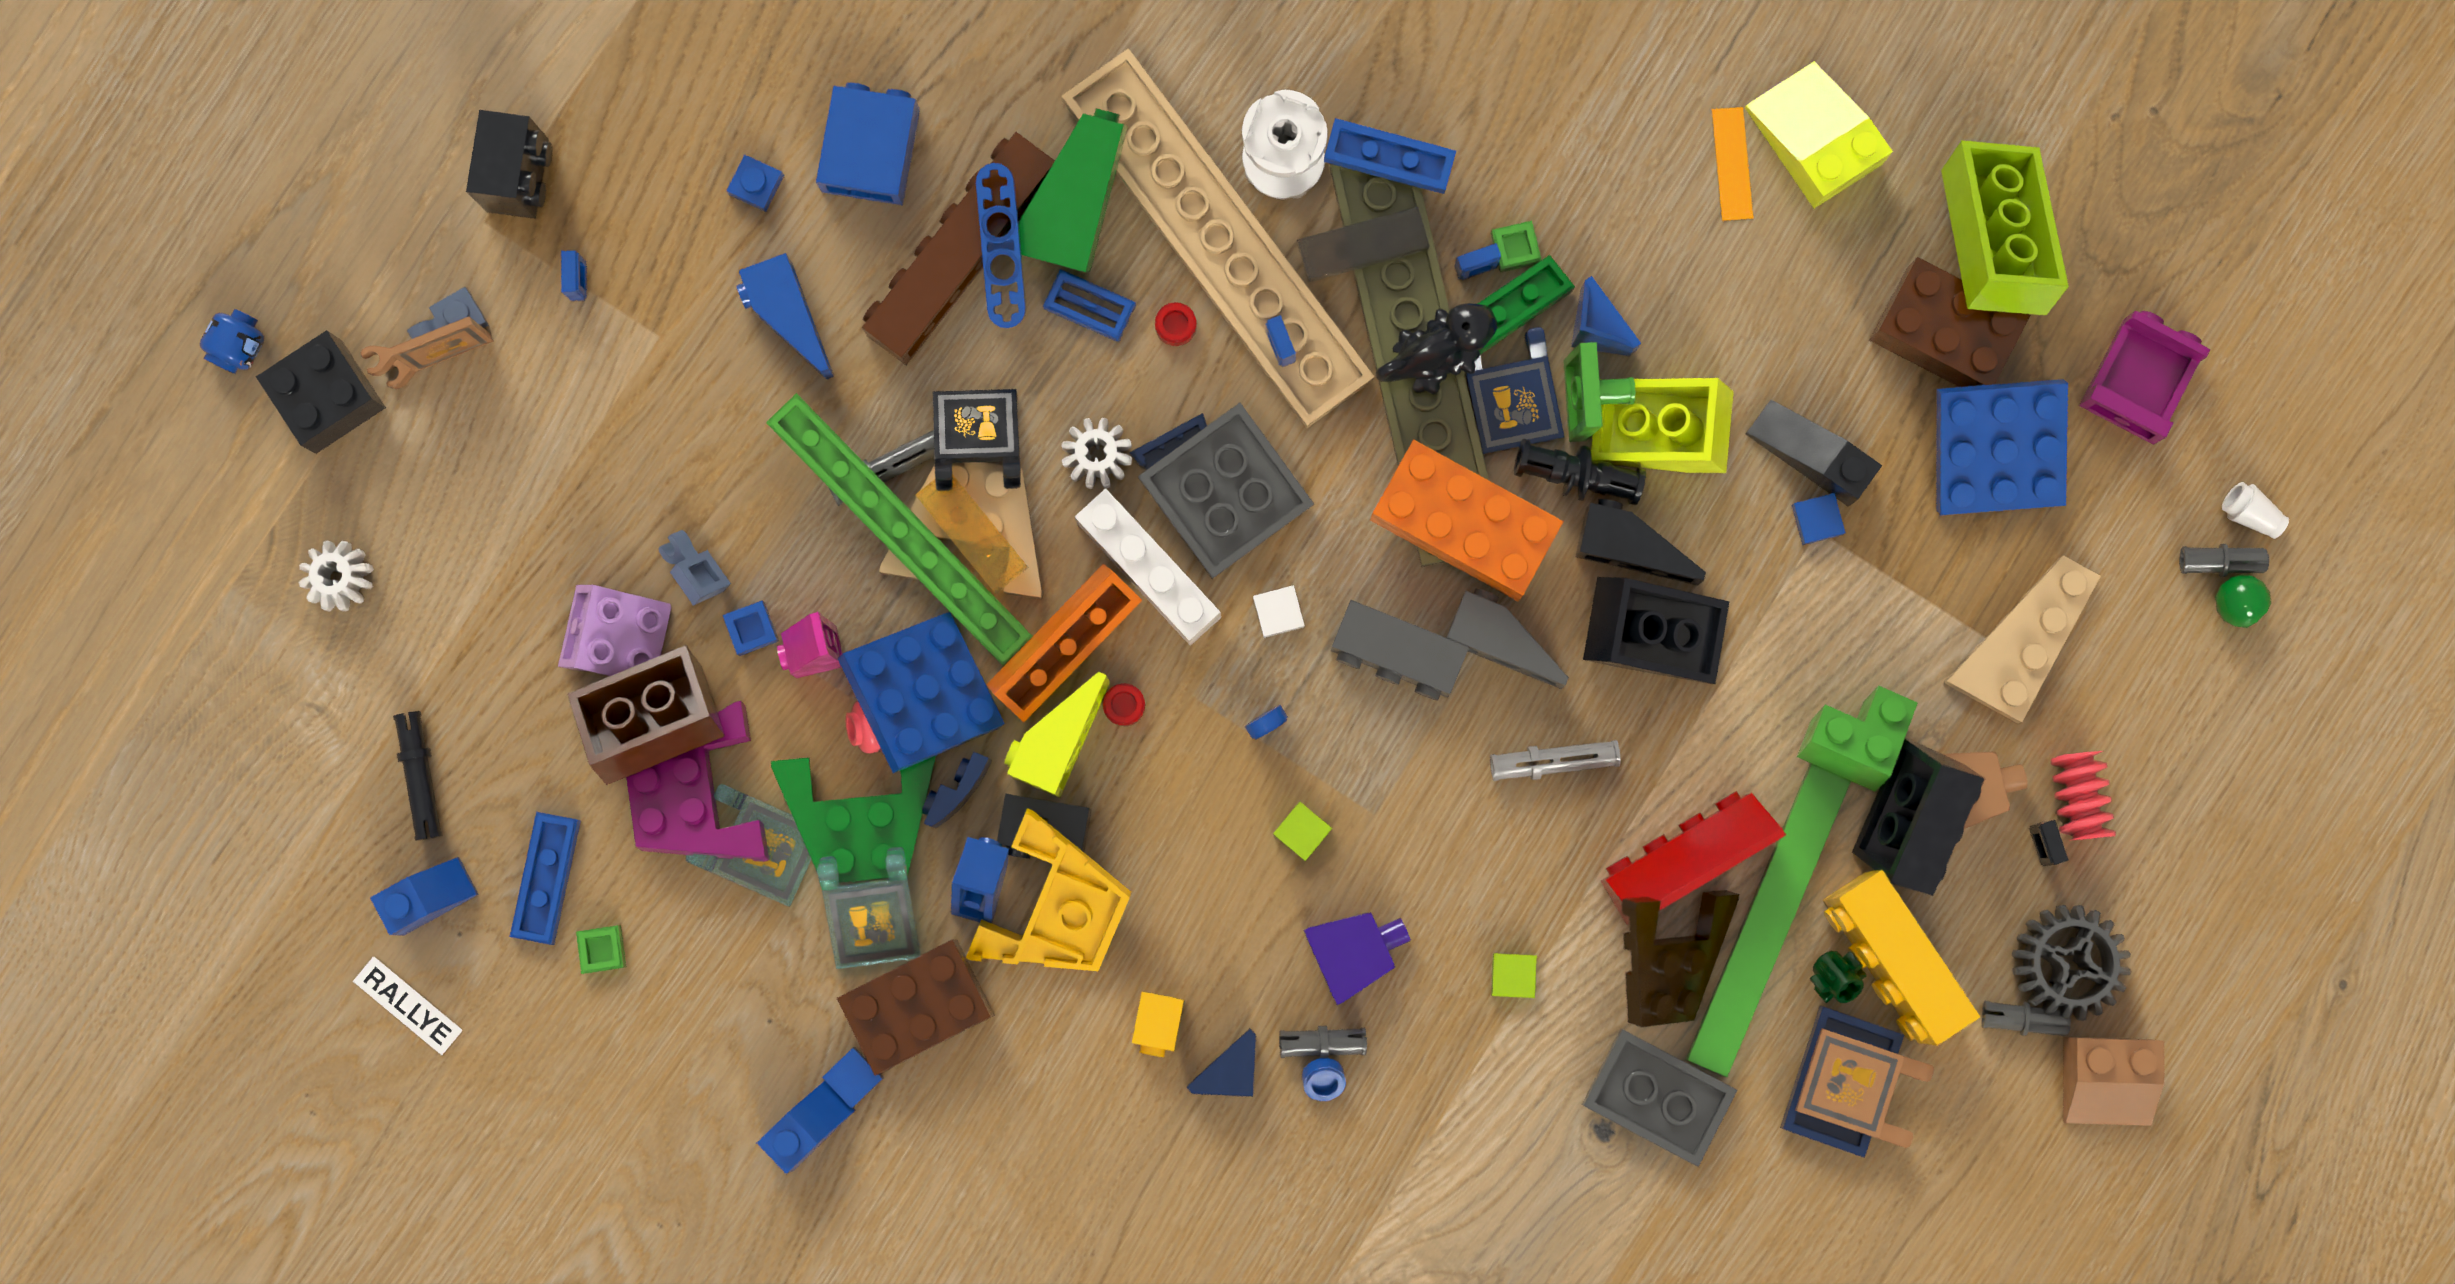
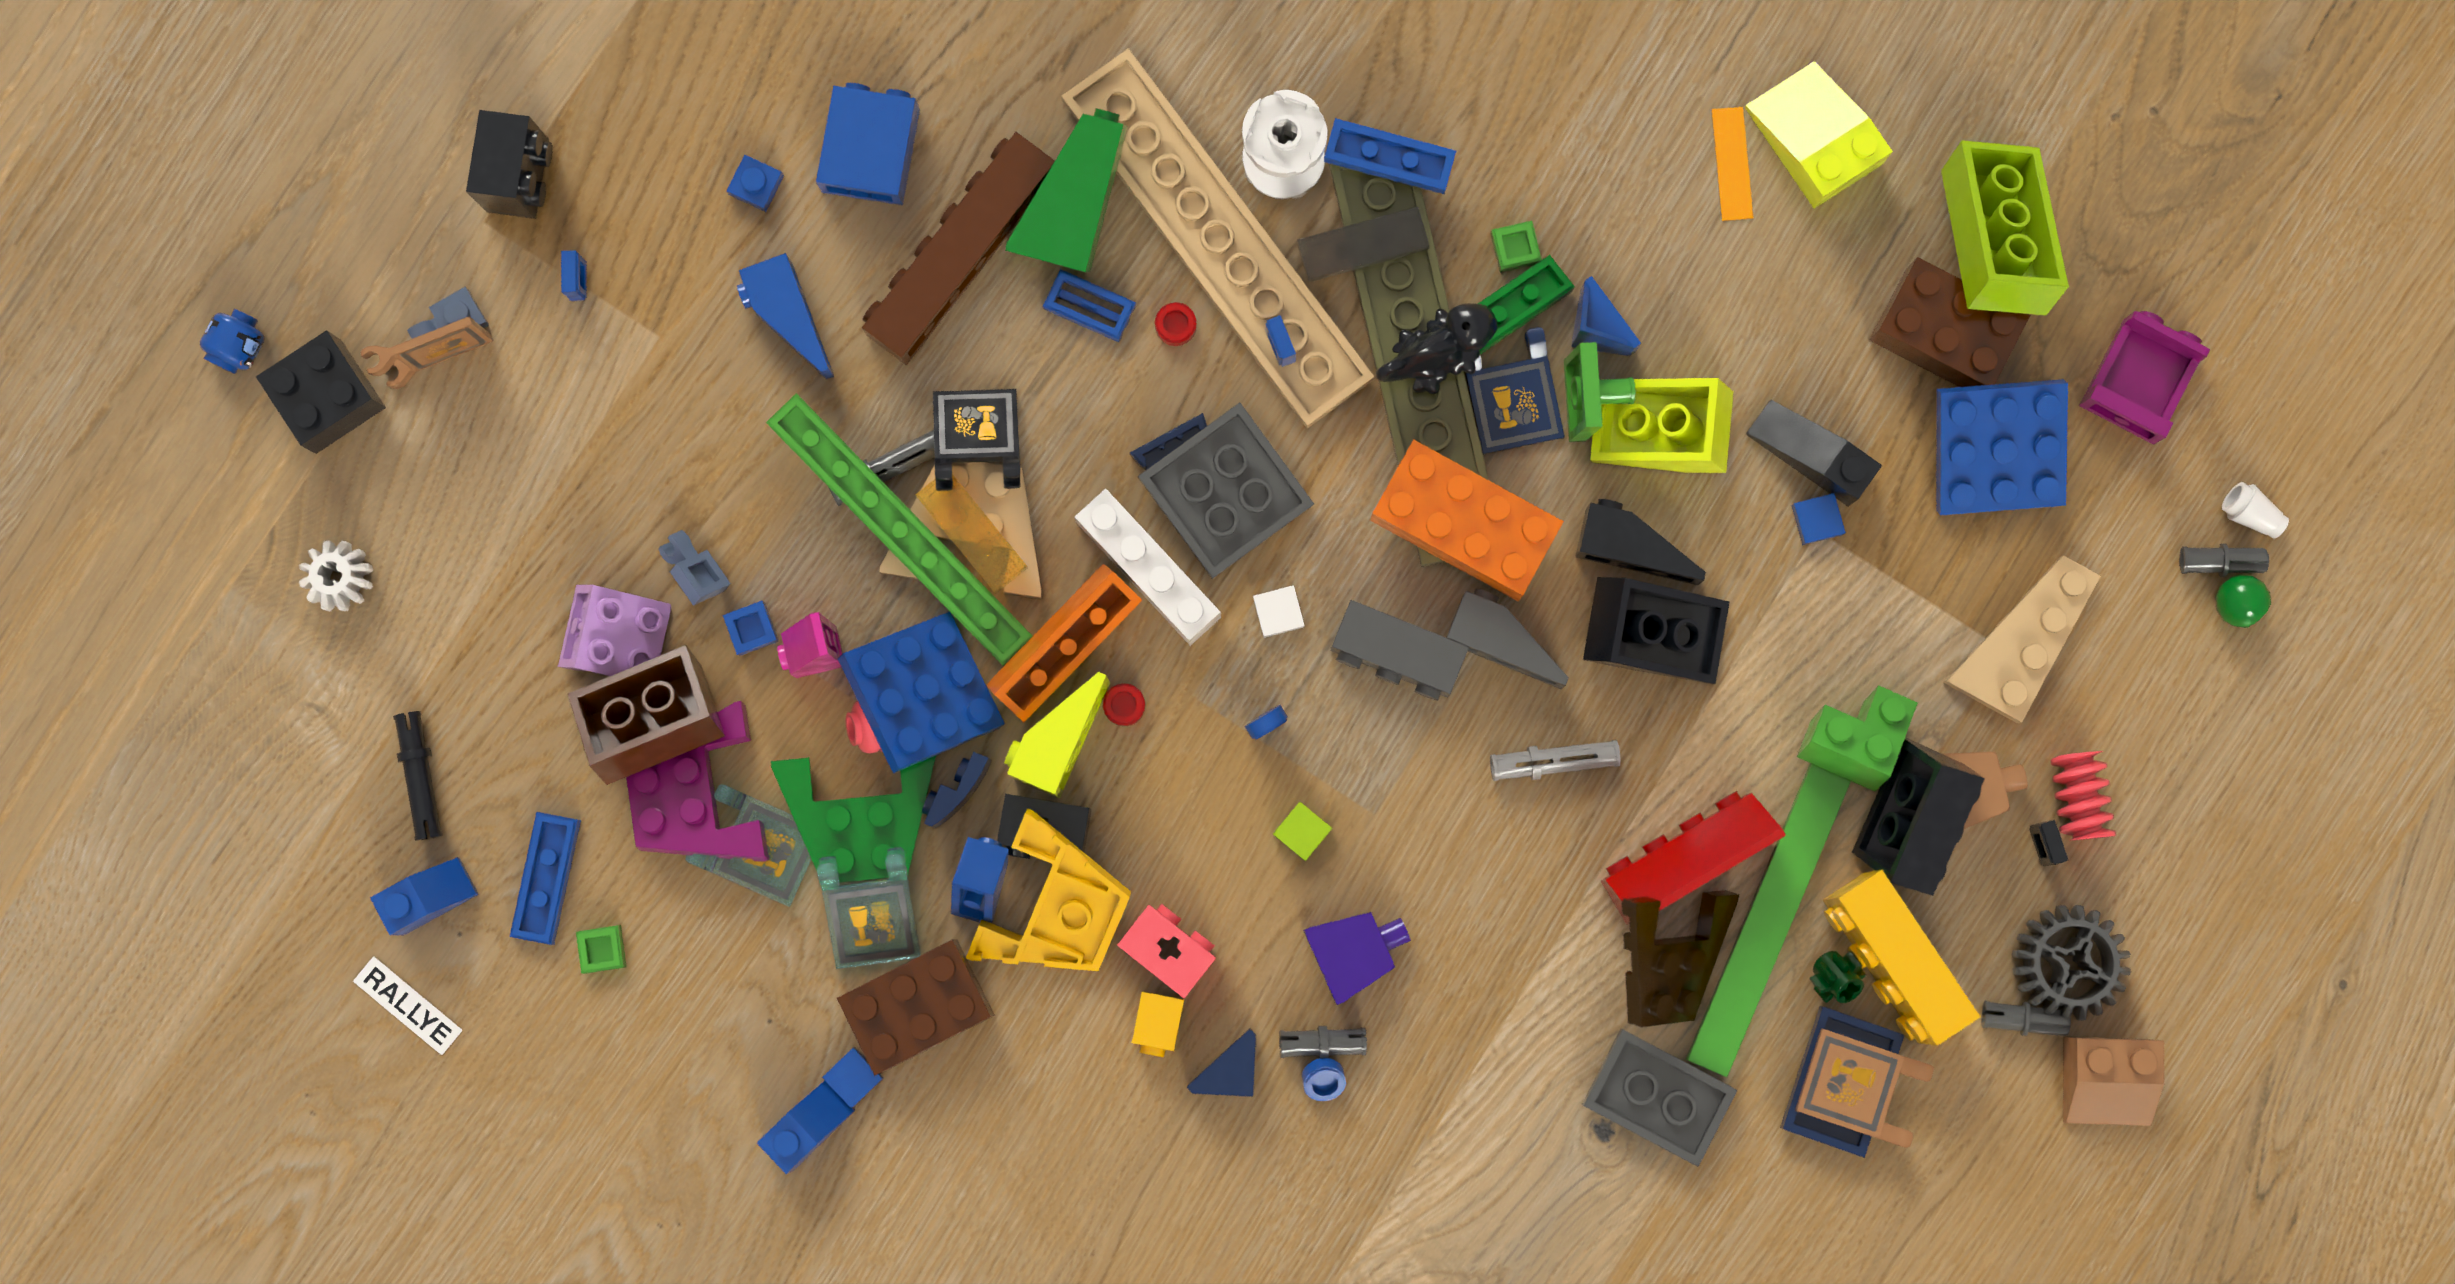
(1005, 245): blue beam -> none
(1081, 456): white gear -> none
(1143, 946): none -> coral brick
(1477, 262): blue tile -> none
(1513, 975): lime tile -> none
(1579, 471): black piece -> none

